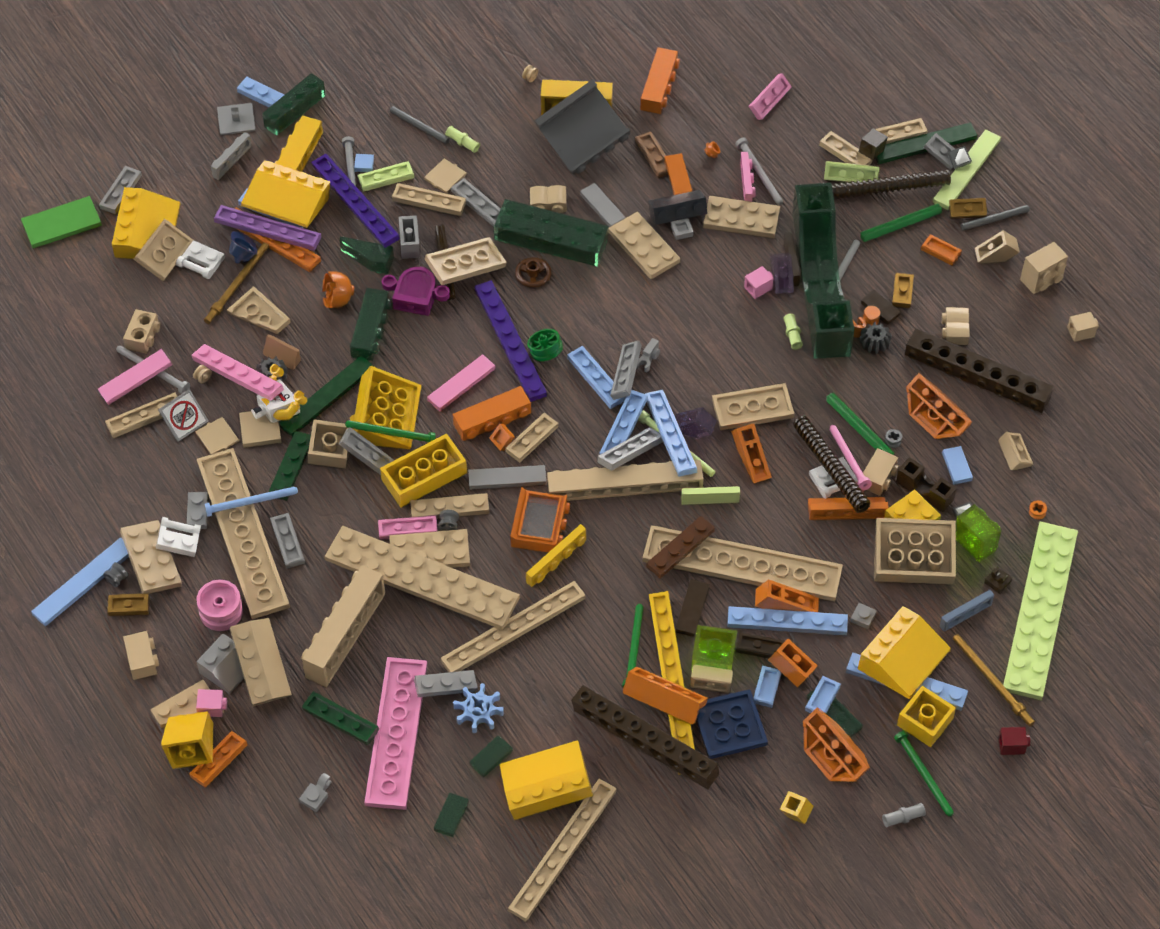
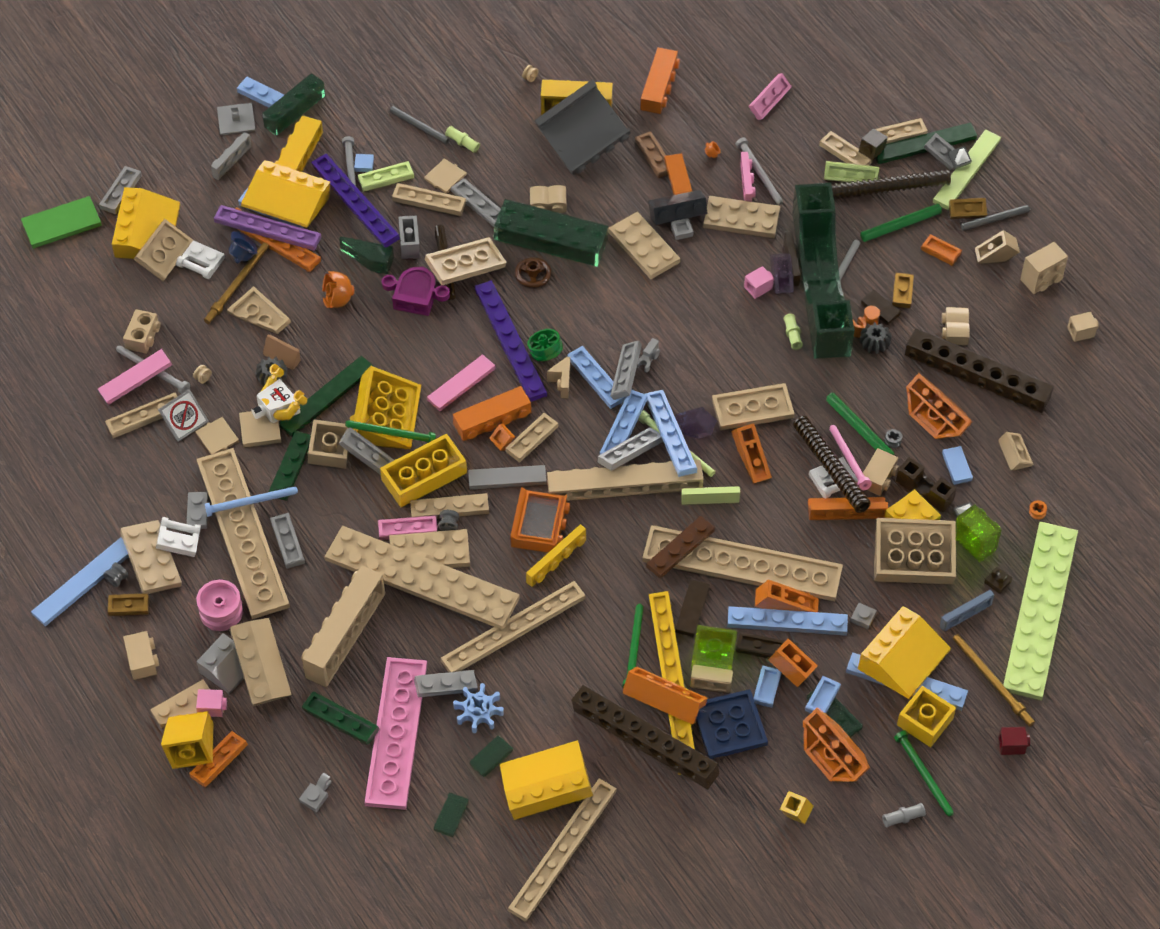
(237, 372): bright pink plate -> none
(370, 324): clear green brick -> none
(561, 374): none -> tan slope
(602, 205): light grey tile -> none

